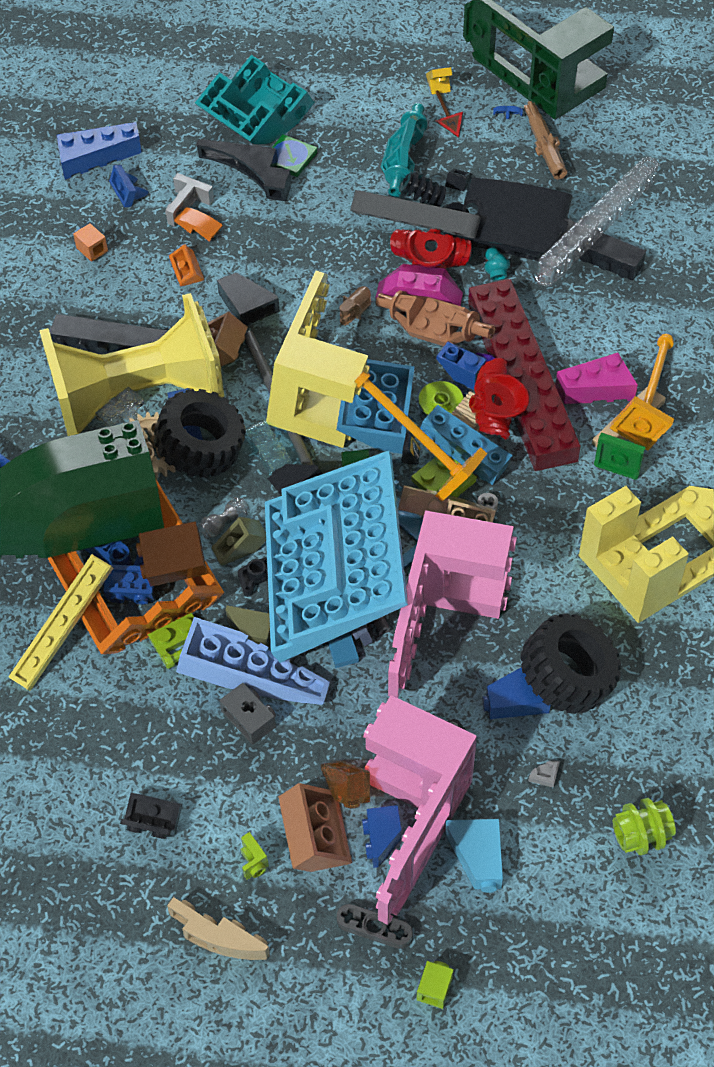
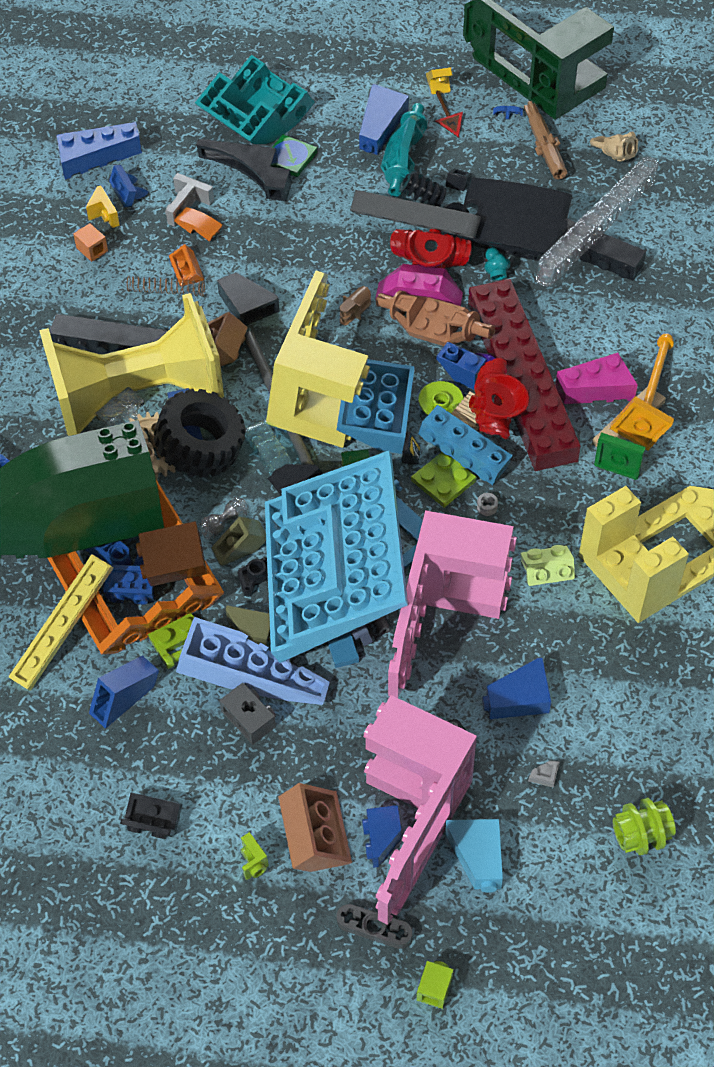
(101, 205): none -> yellow slope
(122, 689): none -> blue slope
(165, 286): none -> medium nougat piece
(225, 939): tan slope -> none
(347, 783): clear orange slope -> none
(381, 117): none -> slope
(419, 500): tan slope -> none
(458, 472): light orange tile -> none
(548, 565): none -> yellowish green bracket
(554, 679): black tyre -> none
(617, 146): none -> tan piece

